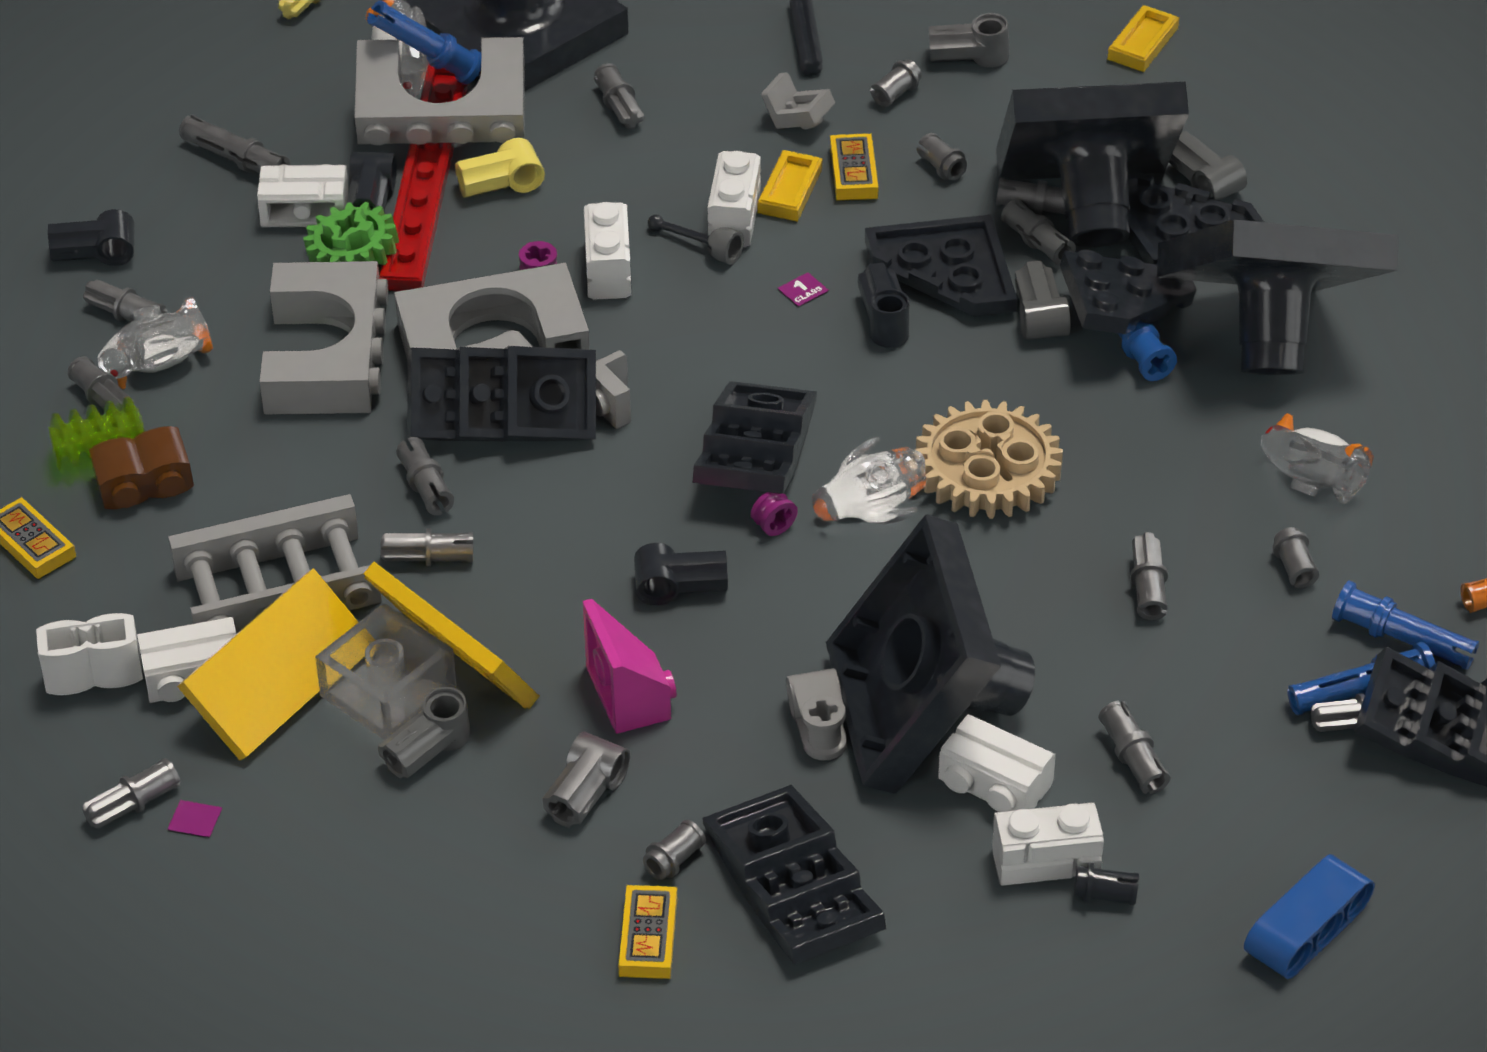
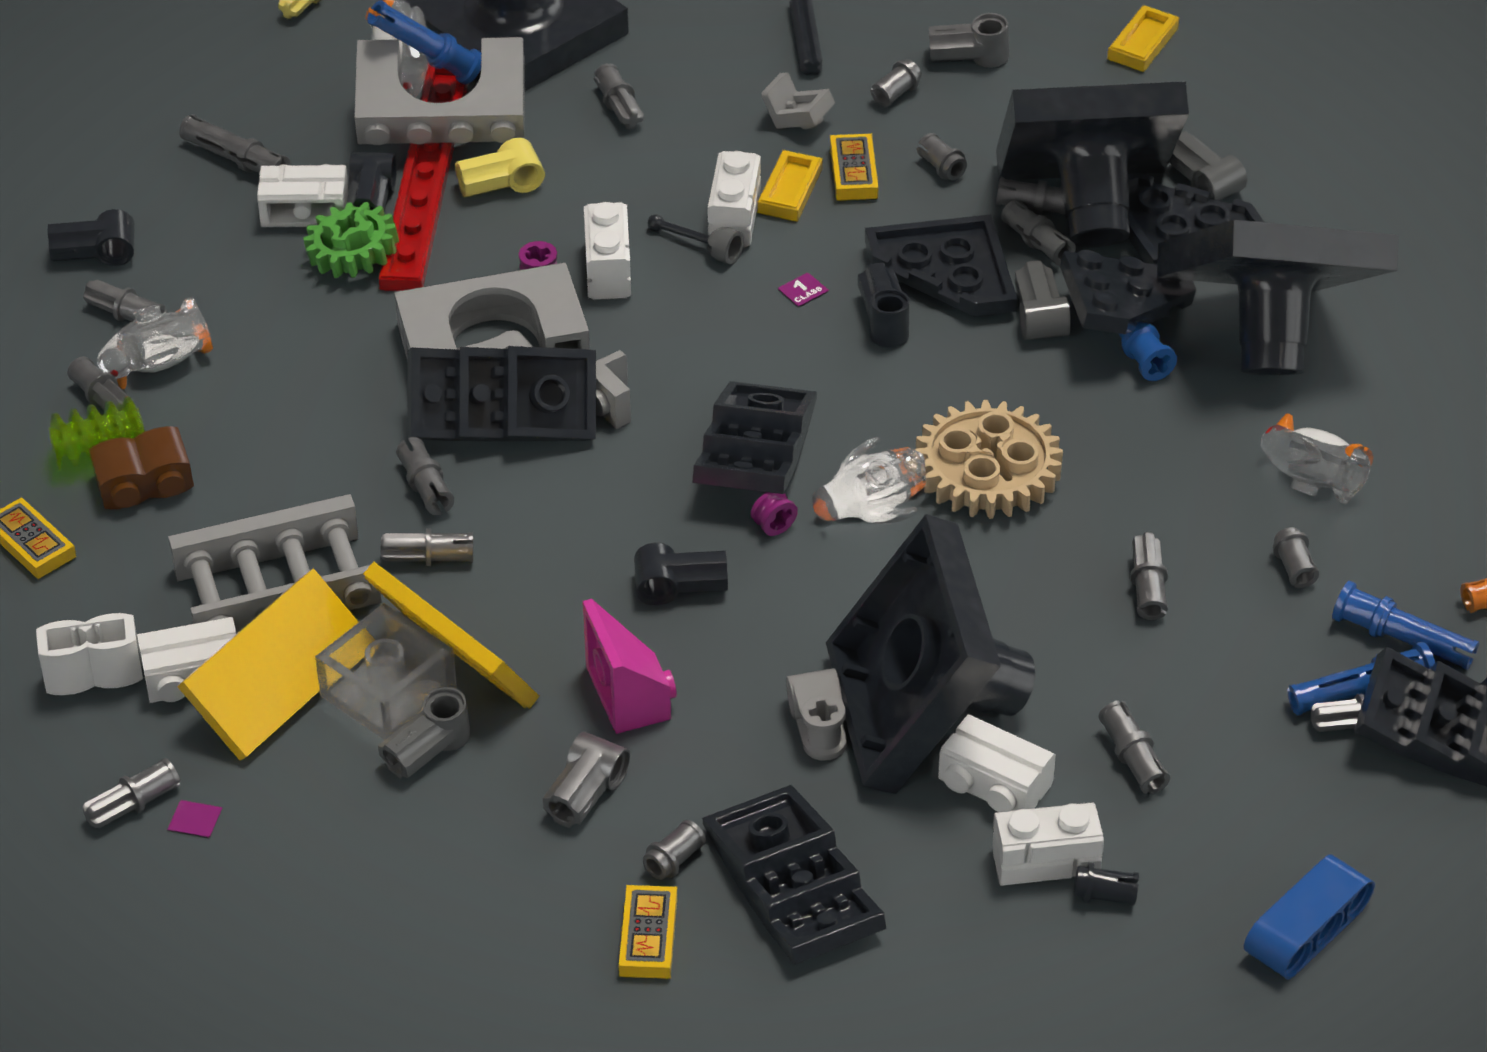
(337, 376): light grey arch -> none

